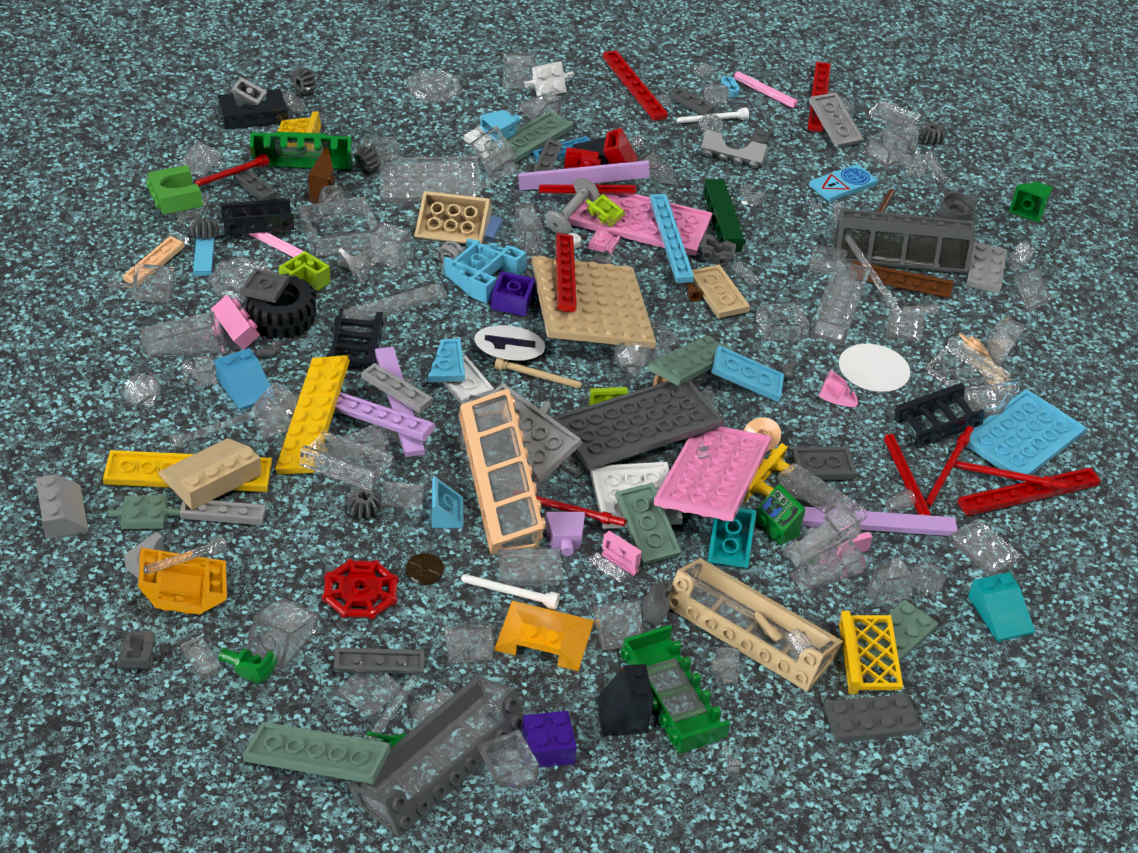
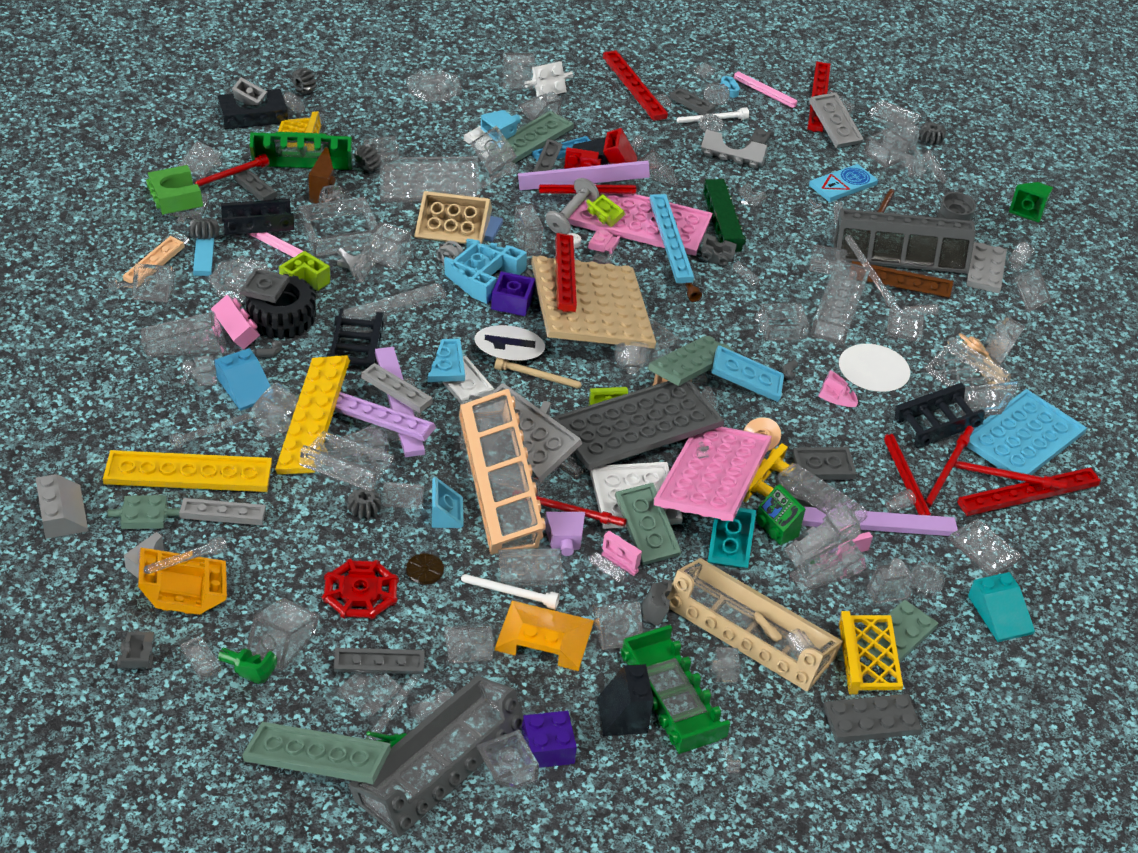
(142, 390): clear cylinder -> none
(212, 472): tan slope -> none
(719, 291): tan plate -> none

